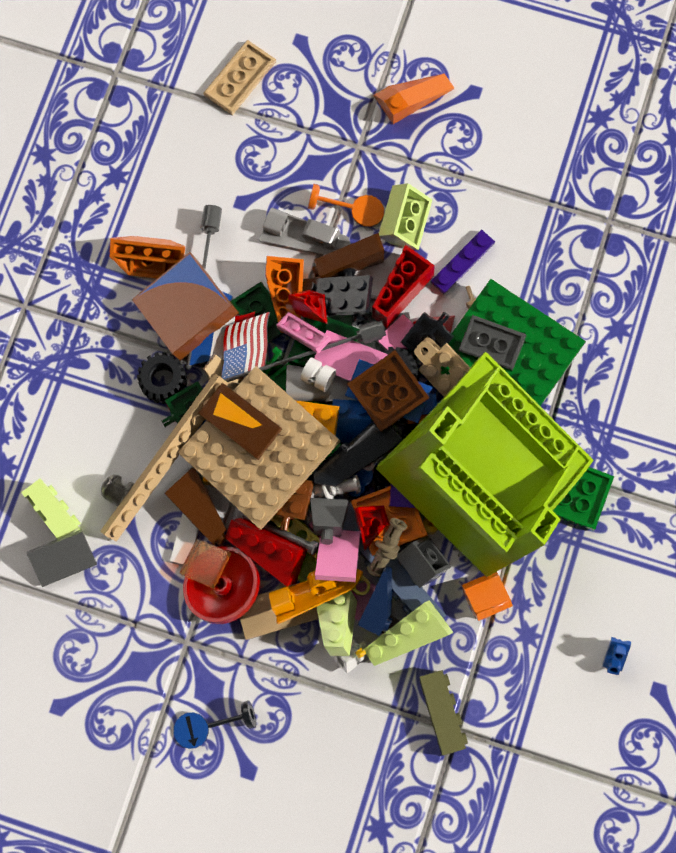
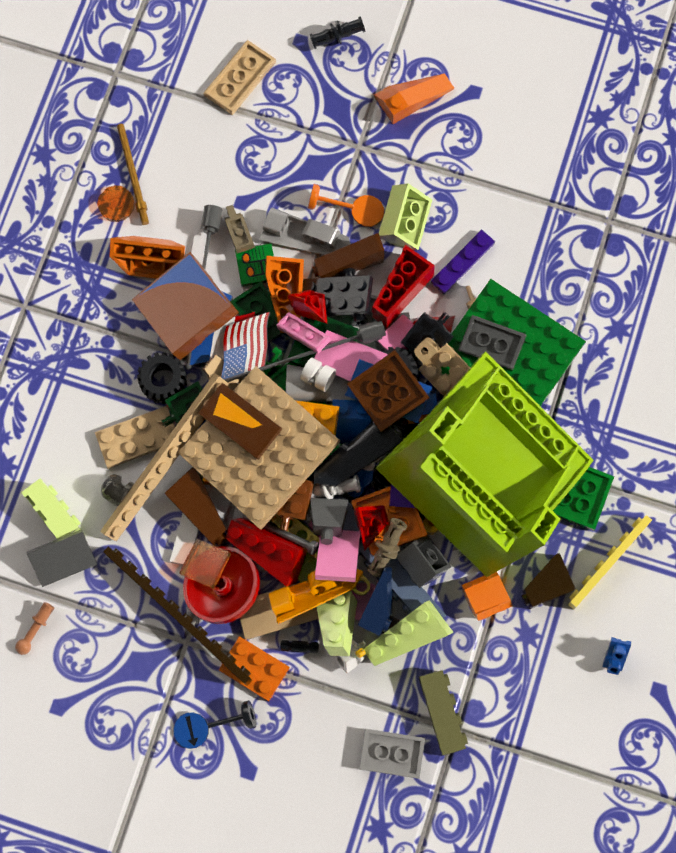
(24, 645): none -> nougat pin
(116, 203): none -> clear orange tile
(134, 437): none -> tan plate
(141, 206): none -> pearl gold bar
(185, 620): none -> dark brown plate
(238, 230): none -> dark tan hinge
(253, 264): none -> green tile
(264, 669): none -> orange plate
(299, 646): none -> black axle
(337, 32): none -> black piece
(392, 753): none -> light grey plate
(548, 584): none -> dark brown slope
(603, 567): none -> light yellow plate

